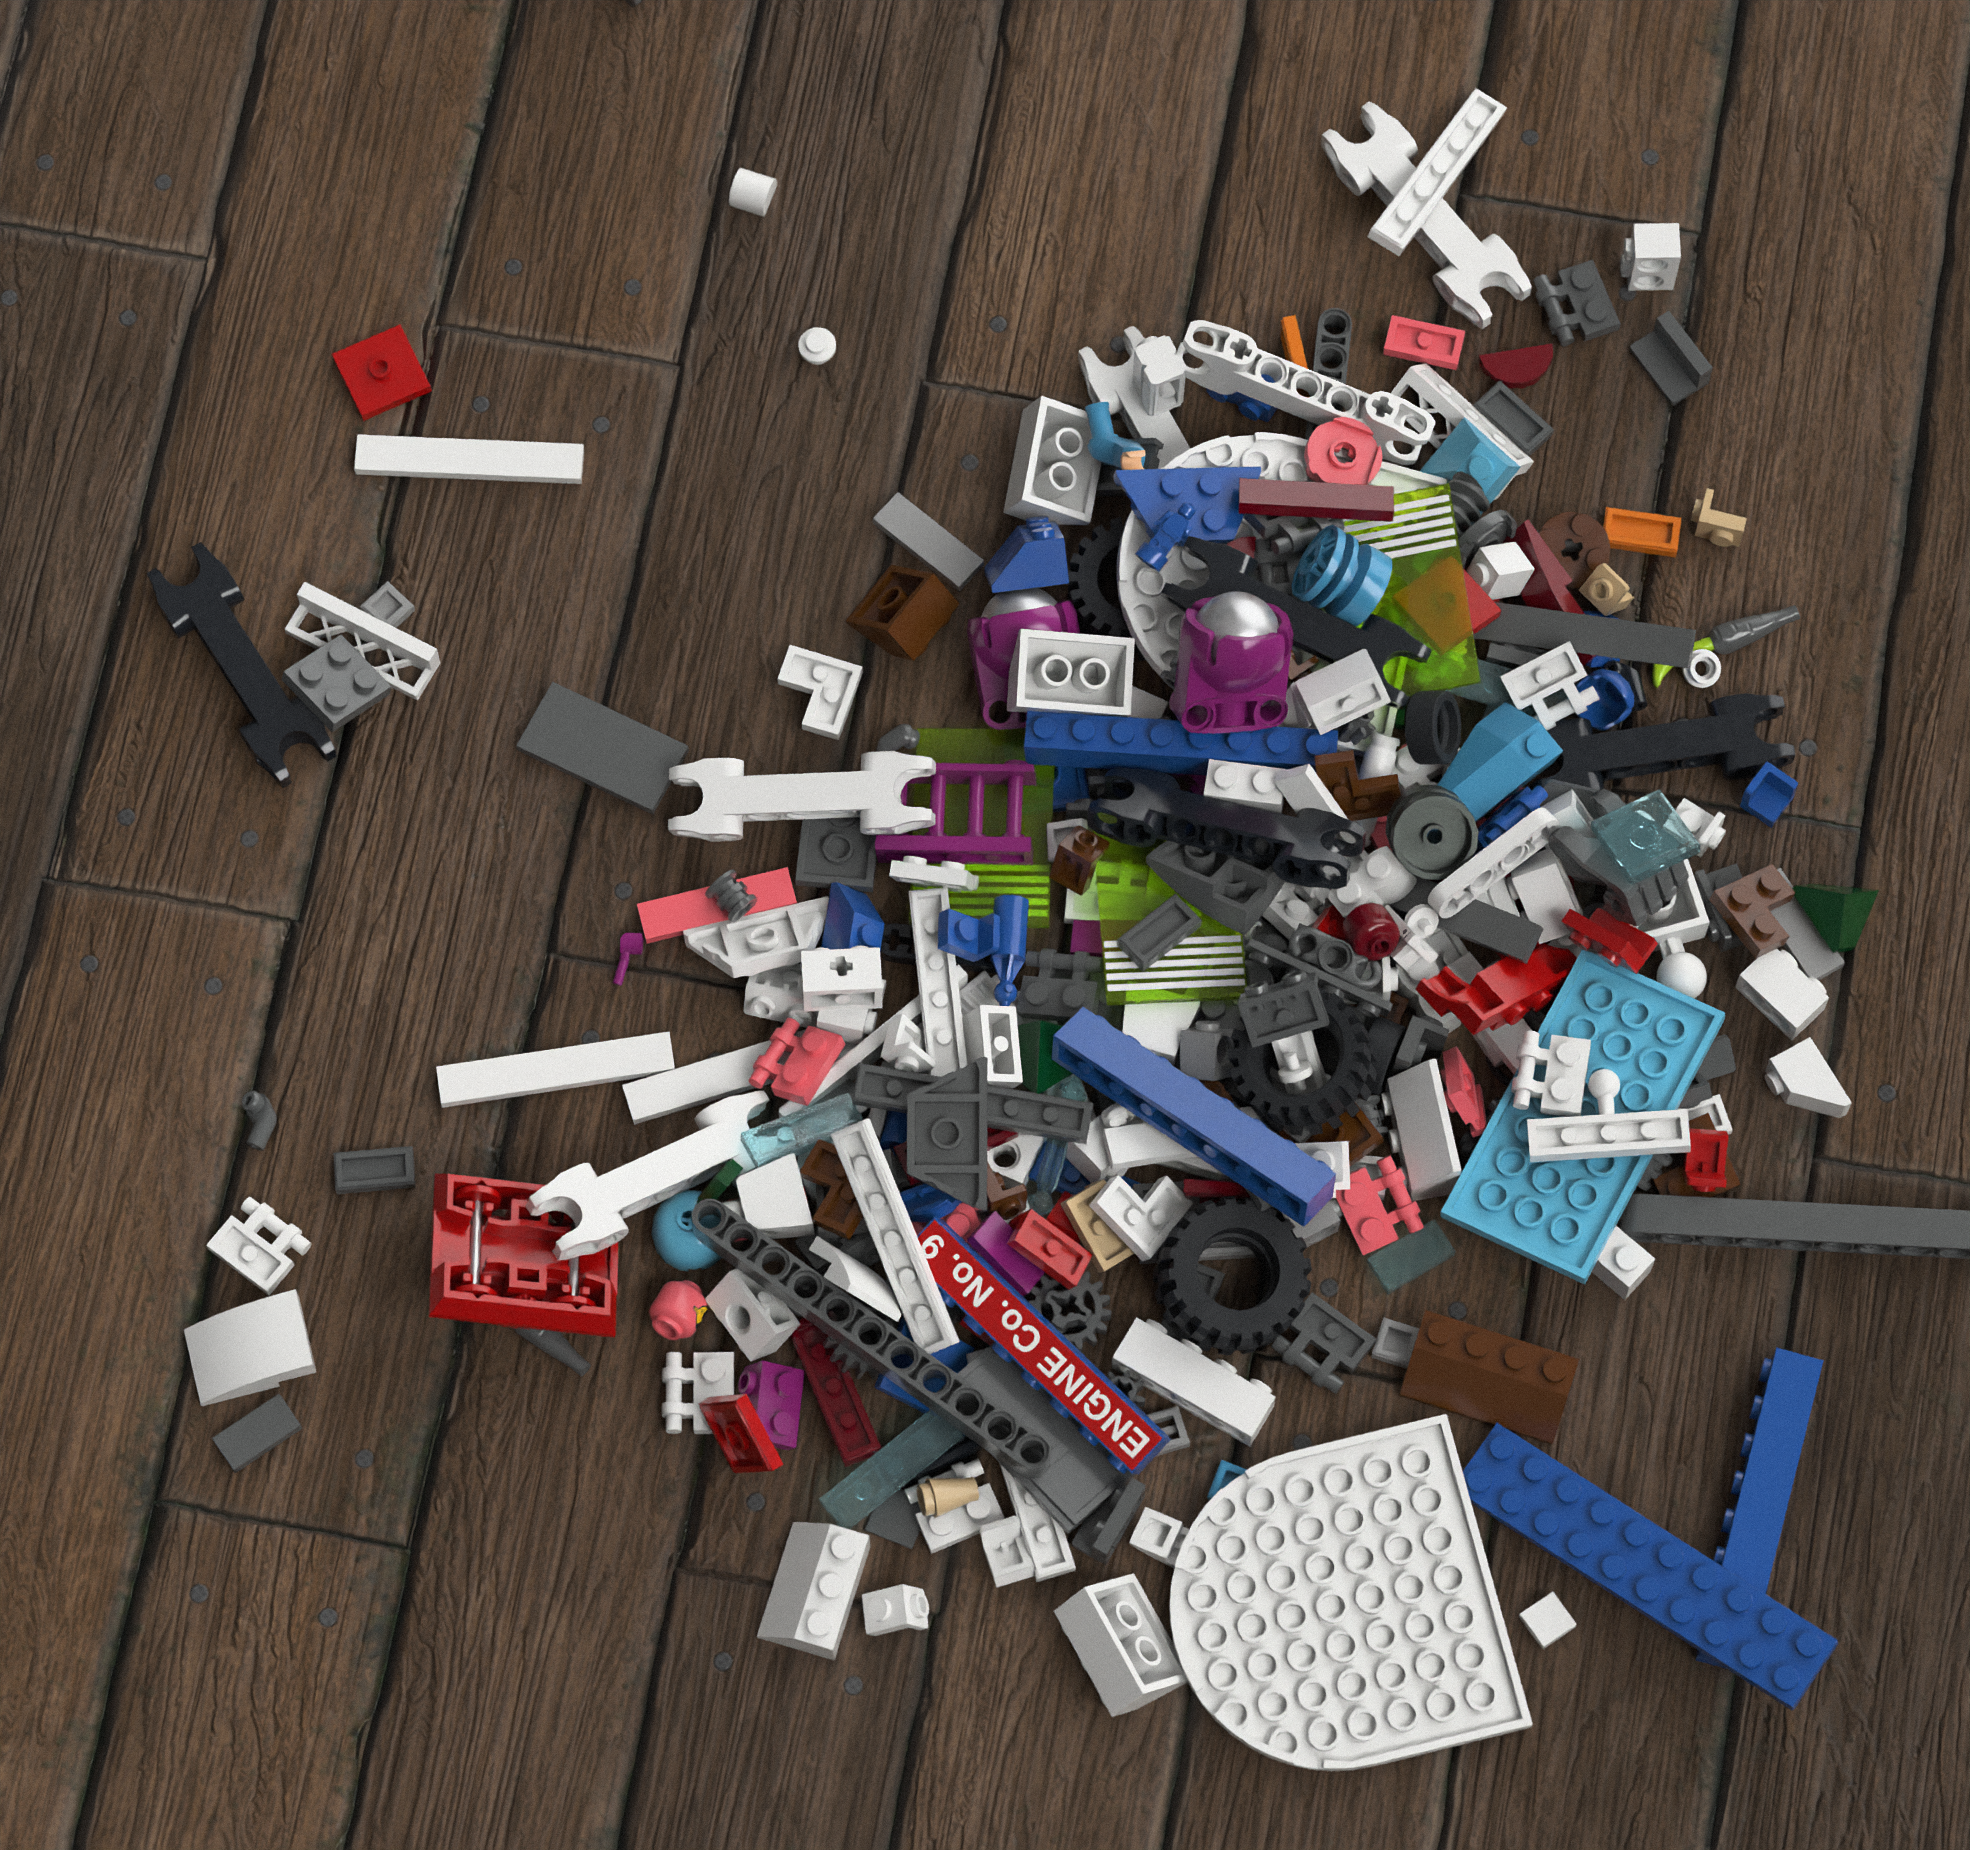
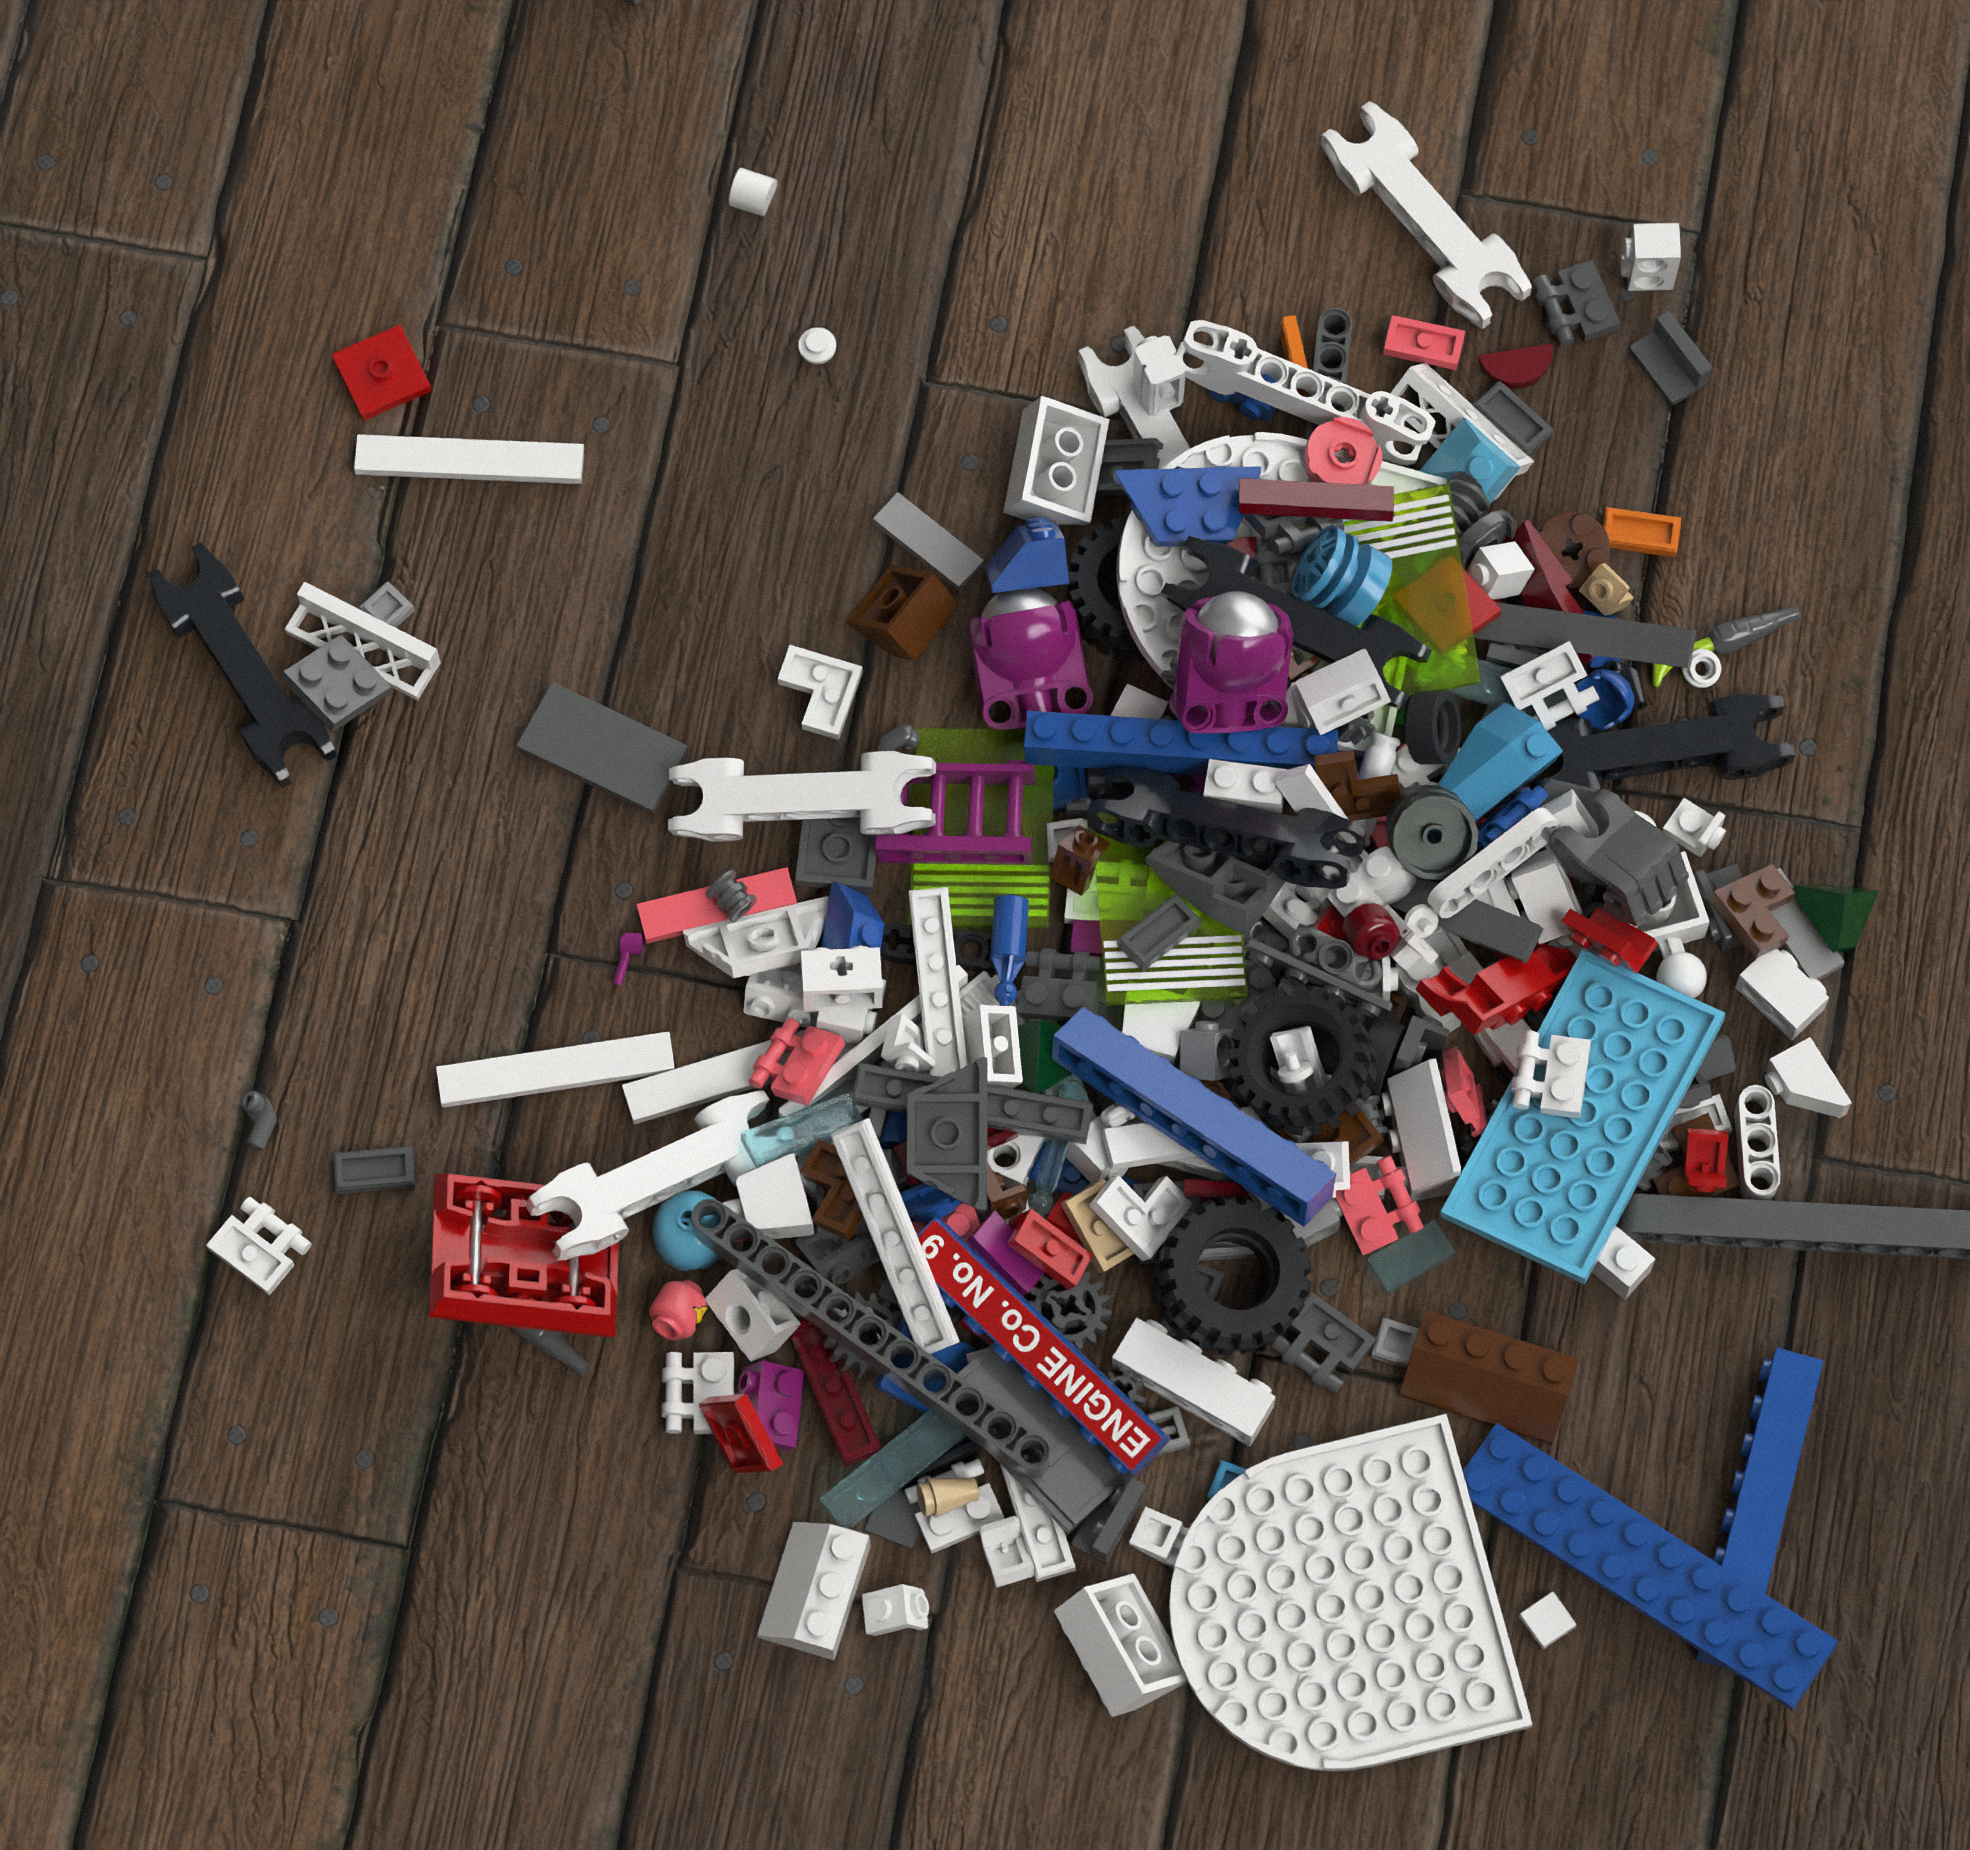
(250, 1348): white slope -> none
(257, 1433): dark grey tile -> none
(720, 1181): dark green tile -> none
(857, 1279): white slope -> none
(917, 872): white plate -> none
(968, 936): blue bracket -> none
(1071, 673): white slope -> none
(1109, 447): dark azure arm -> none
(1173, 529): blue piece -> none
(1282, 1008): dark grey bracket -> none
(1437, 172): white tile -> none
(1608, 1132): white plate -> none
(1645, 837): clear light blue tile -> none
(1717, 526): tan bracket -> none
(1760, 1127): none -> white beam
(1768, 794): blue panel -> none

